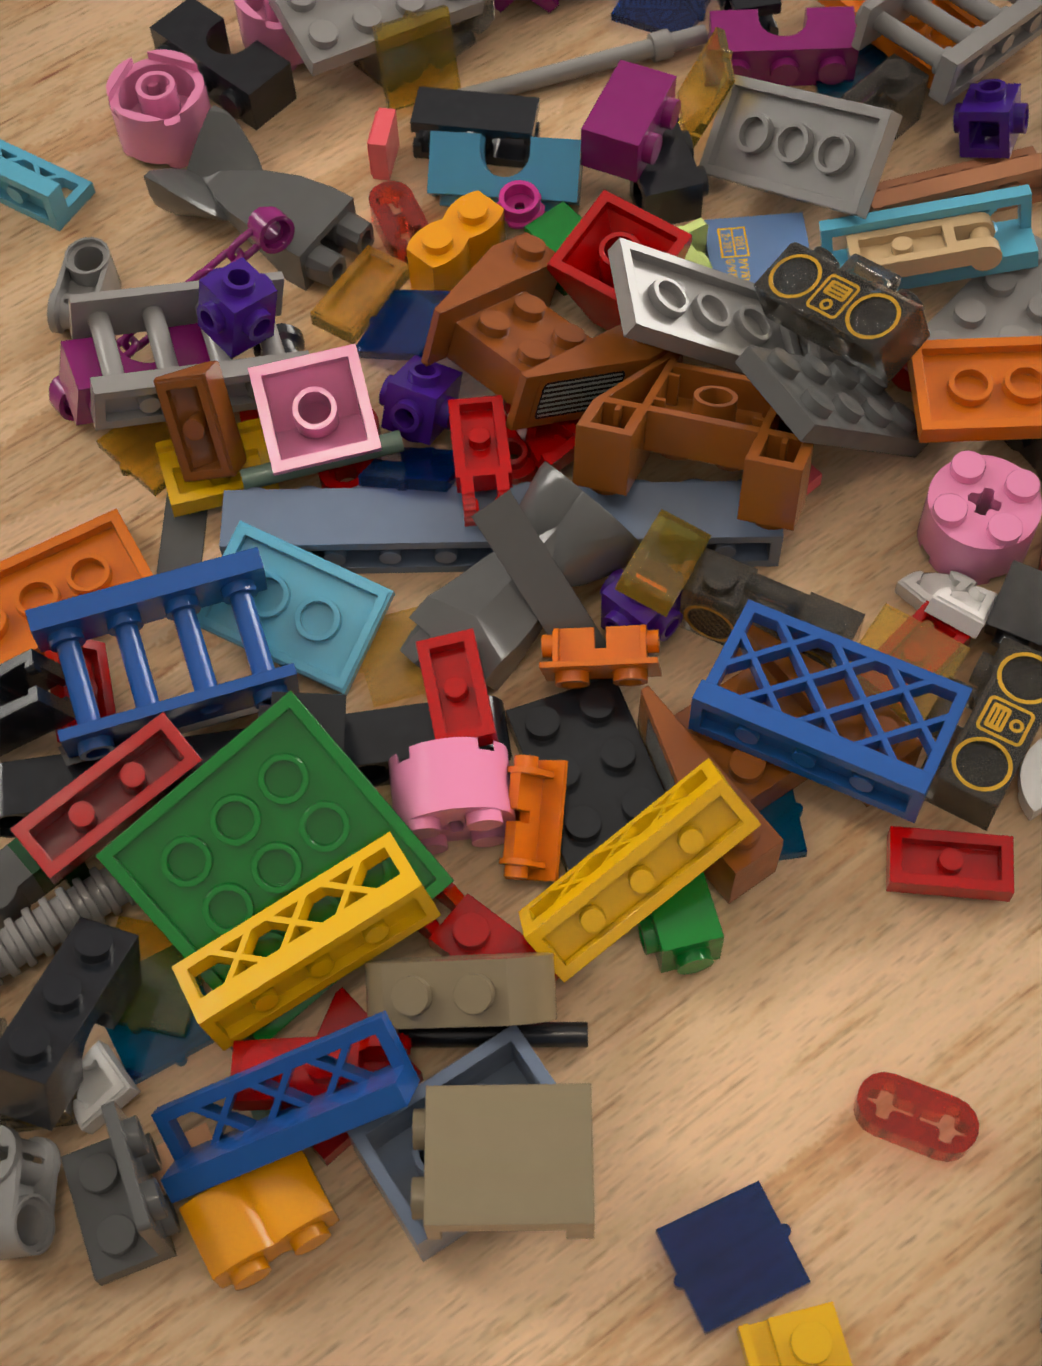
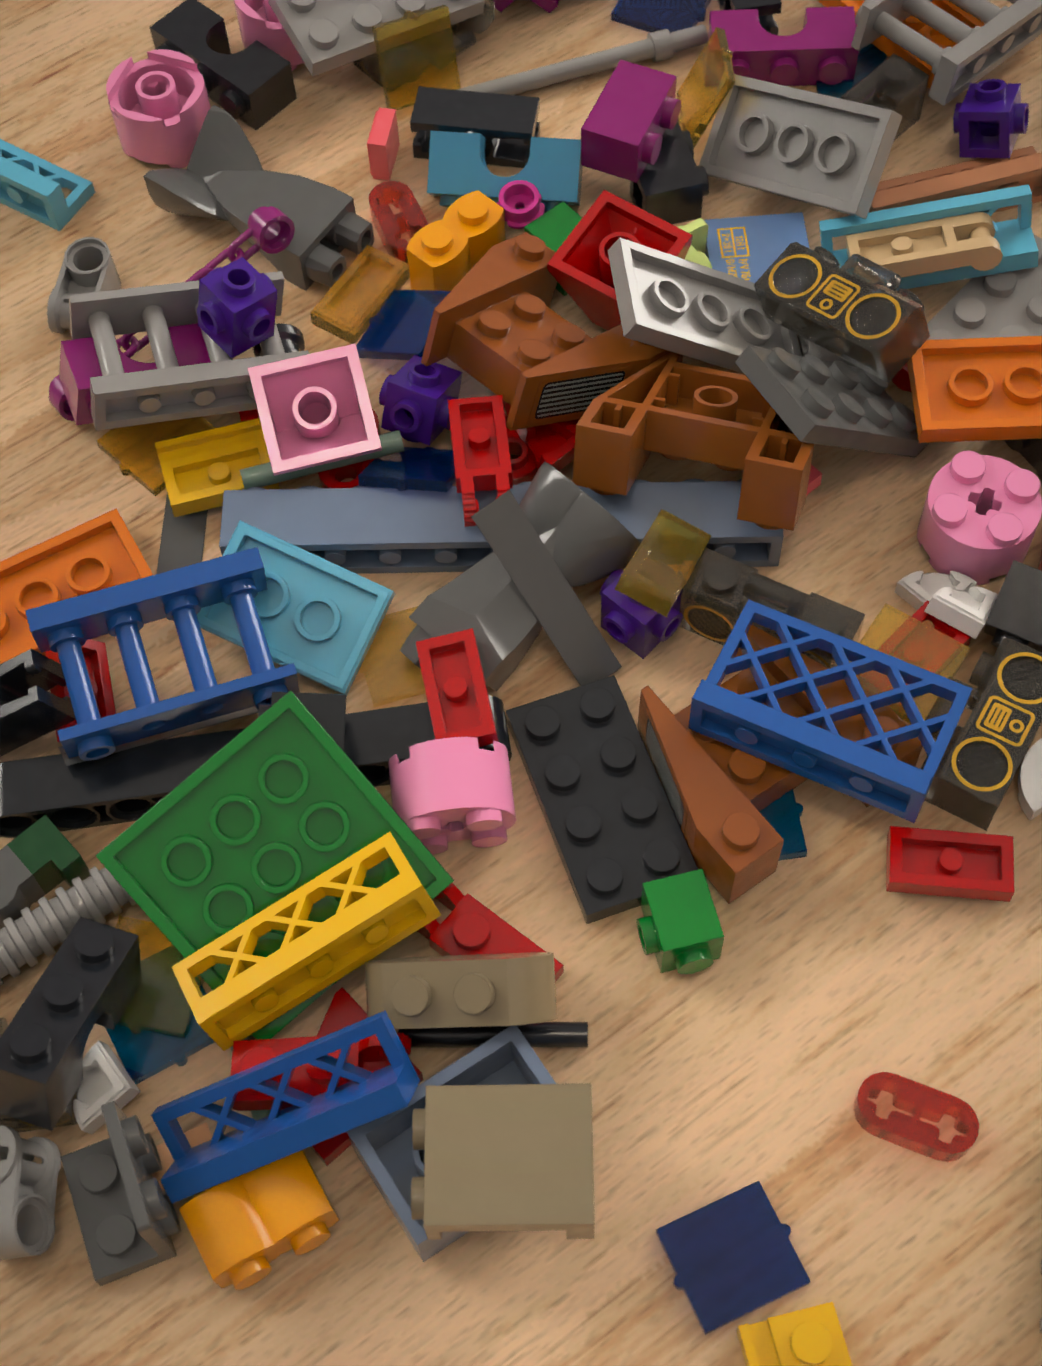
(107, 798): red brick -> none
(201, 422): dark orange slope -> none
(535, 837): orange hinge -> none
(623, 659): orange hinge -> none
(637, 869): yellow fence -> none

